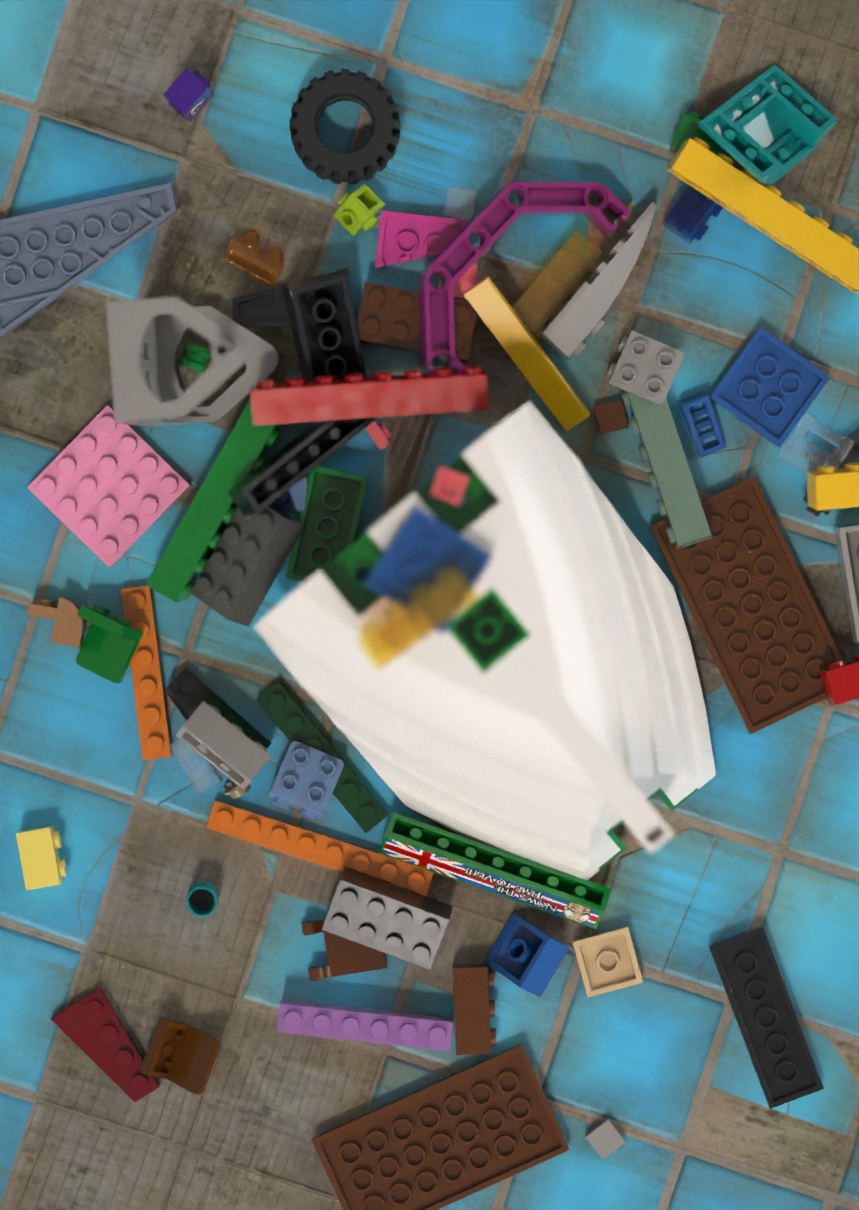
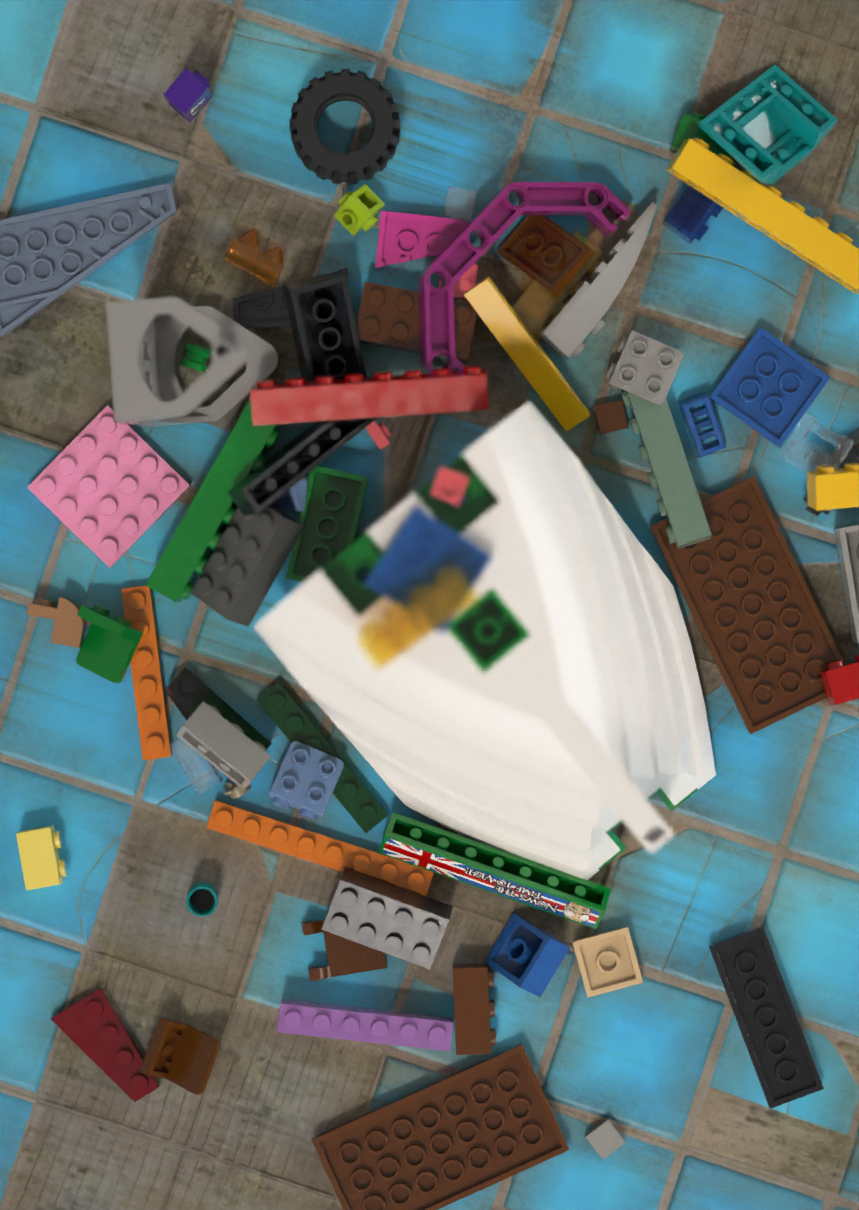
(545, 252): none -> reddish brown tile

